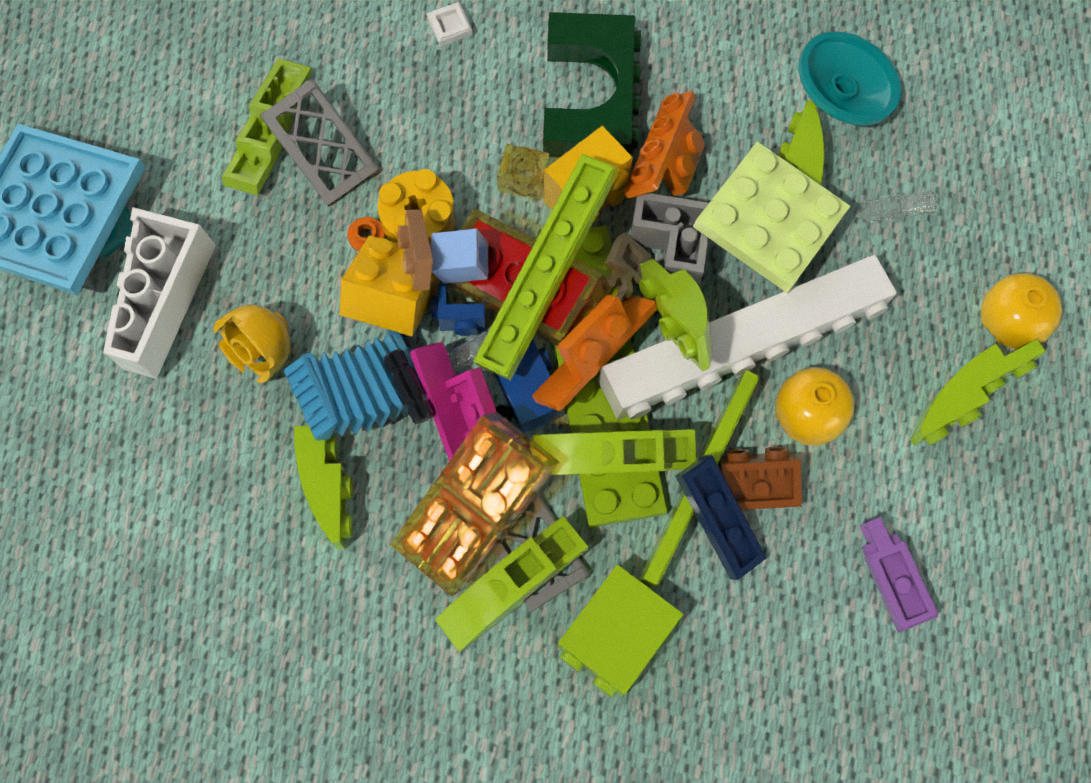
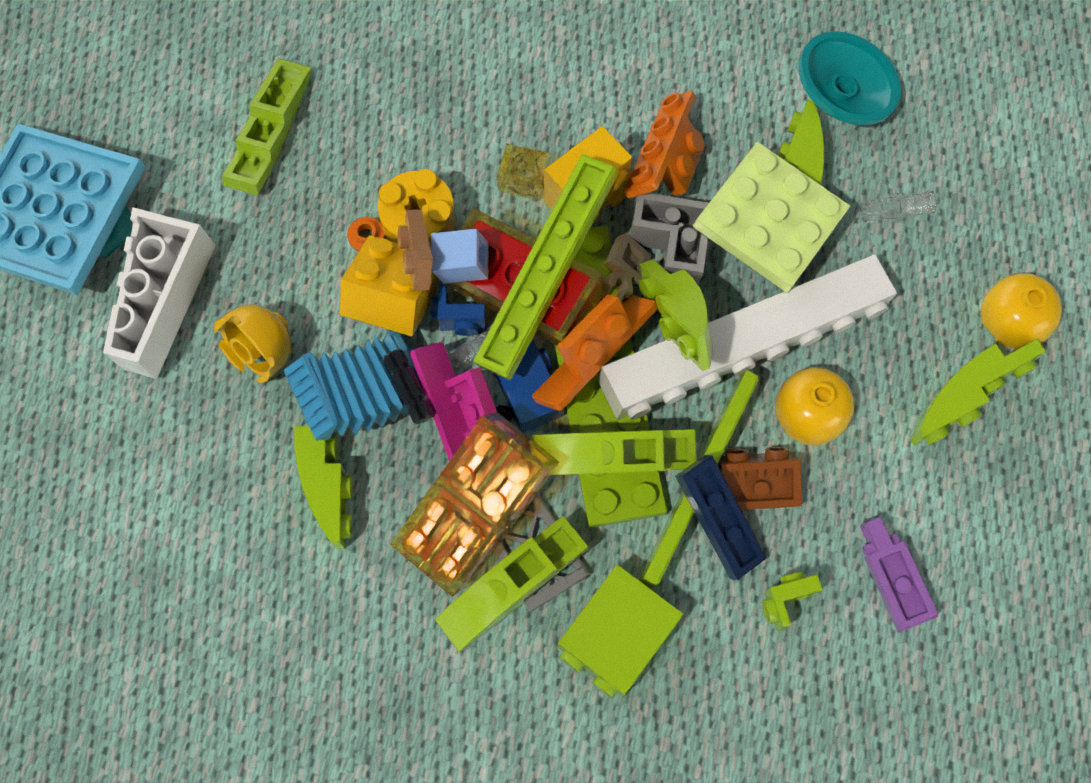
(289, 141): light grey window -> none
(449, 24): white tile -> none
(609, 44): dark green arch -> none
(792, 588): none -> lime bracket

